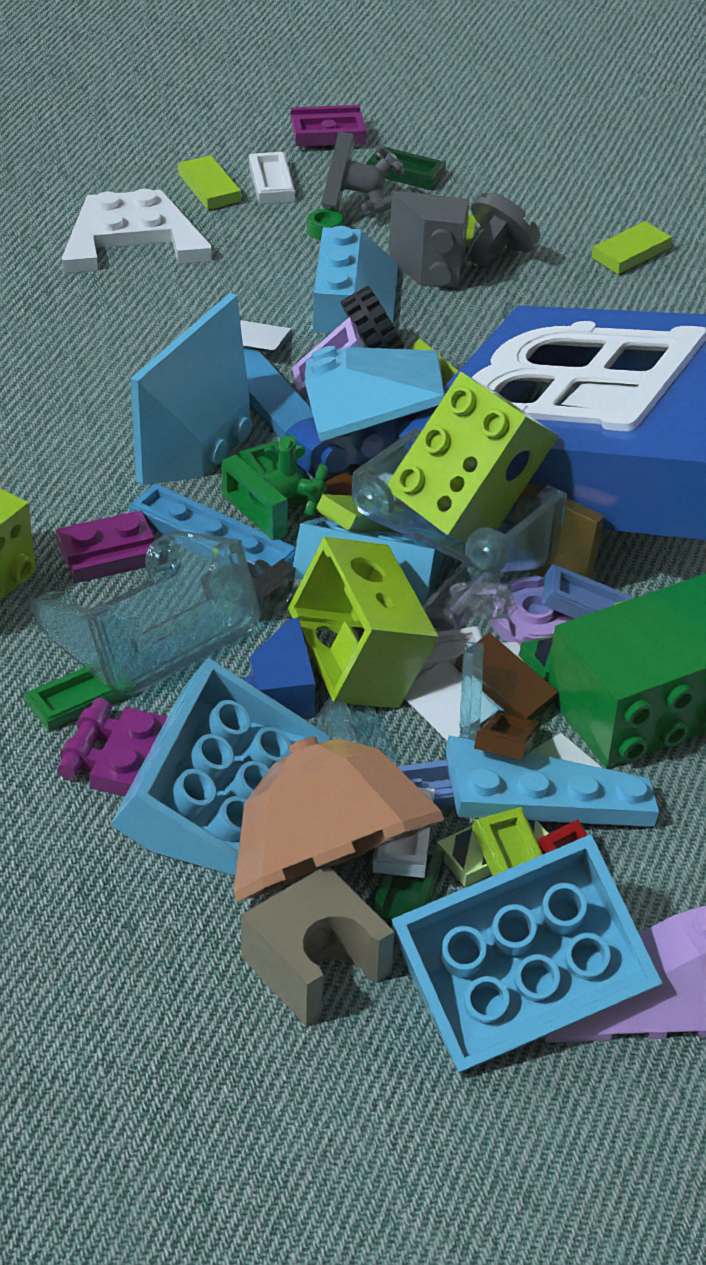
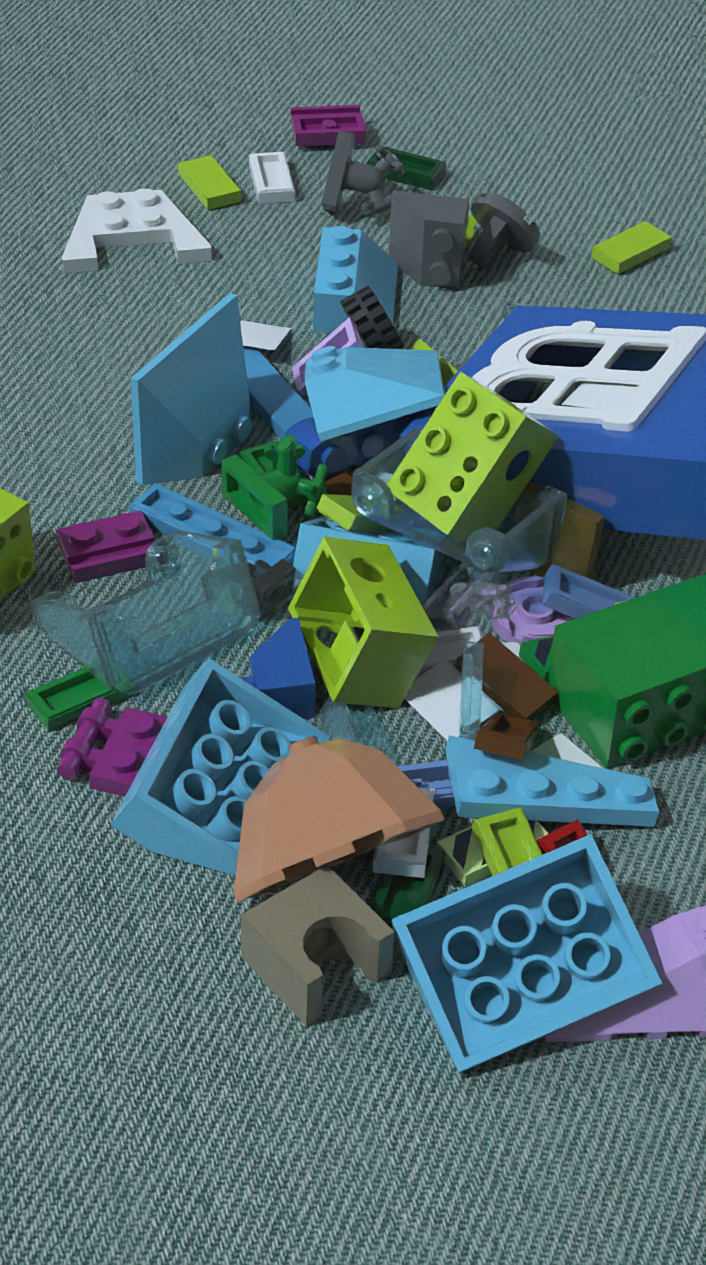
(323, 218): green tile -> none

